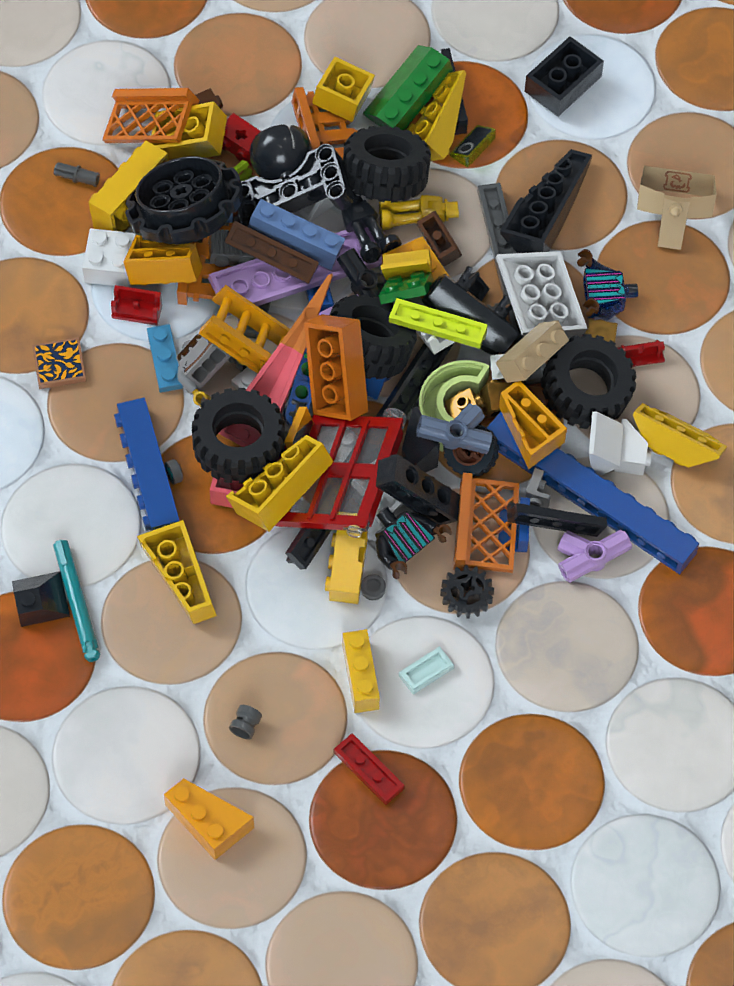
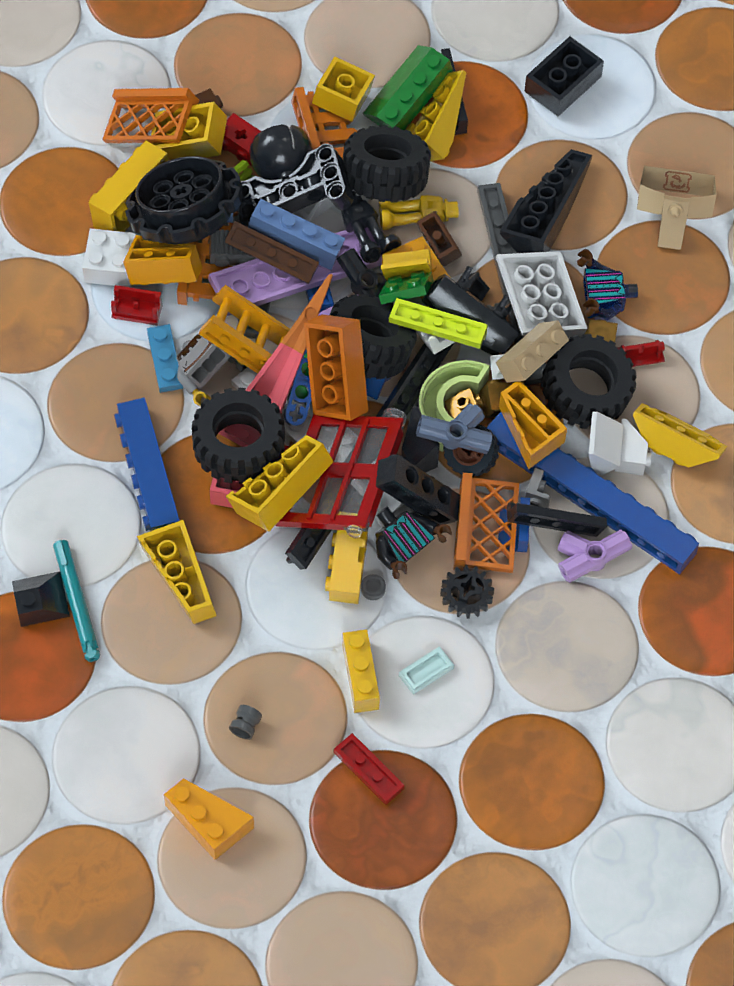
(59, 363): tile -> none
(77, 174): dark grey axle -> none
(173, 471): dark grey tile -> none
(300, 427): light orange tile -> none
(473, 145): slope -> none

